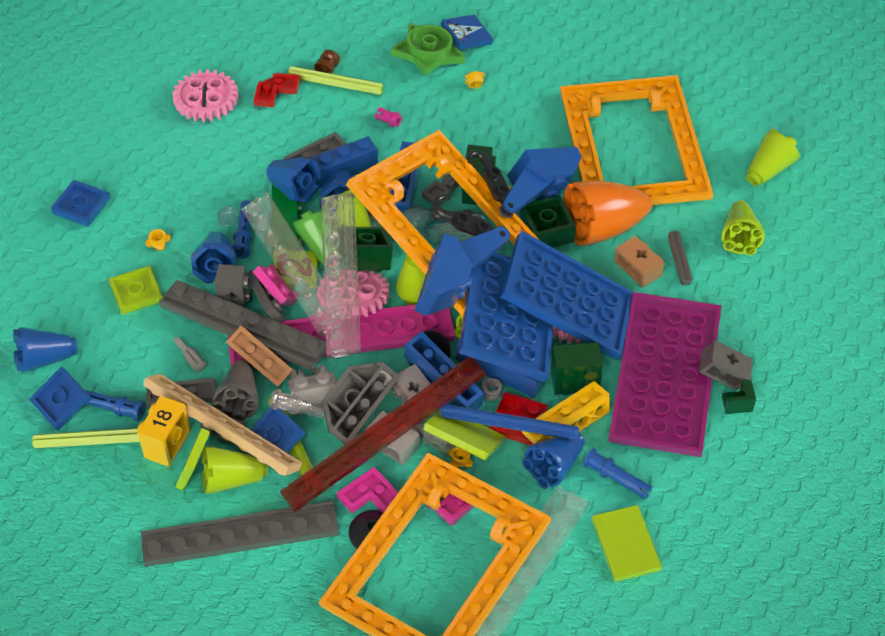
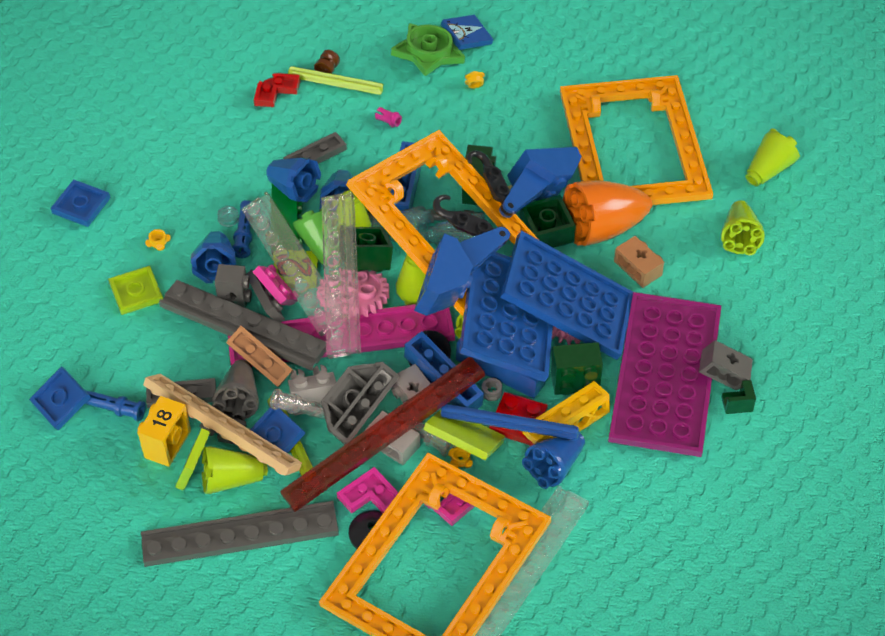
(41, 348): blue cone -> none
(85, 438): lime axle -> none
(191, 355): light grey axle -> none
(220, 95): bright pink gear -> none
(353, 157): blue brick -> none
(436, 188): dark grey plate -> none
(607, 468): blue pin -> none
(626, 543): lime tile -> none
(680, 258): dark grey axle -> none

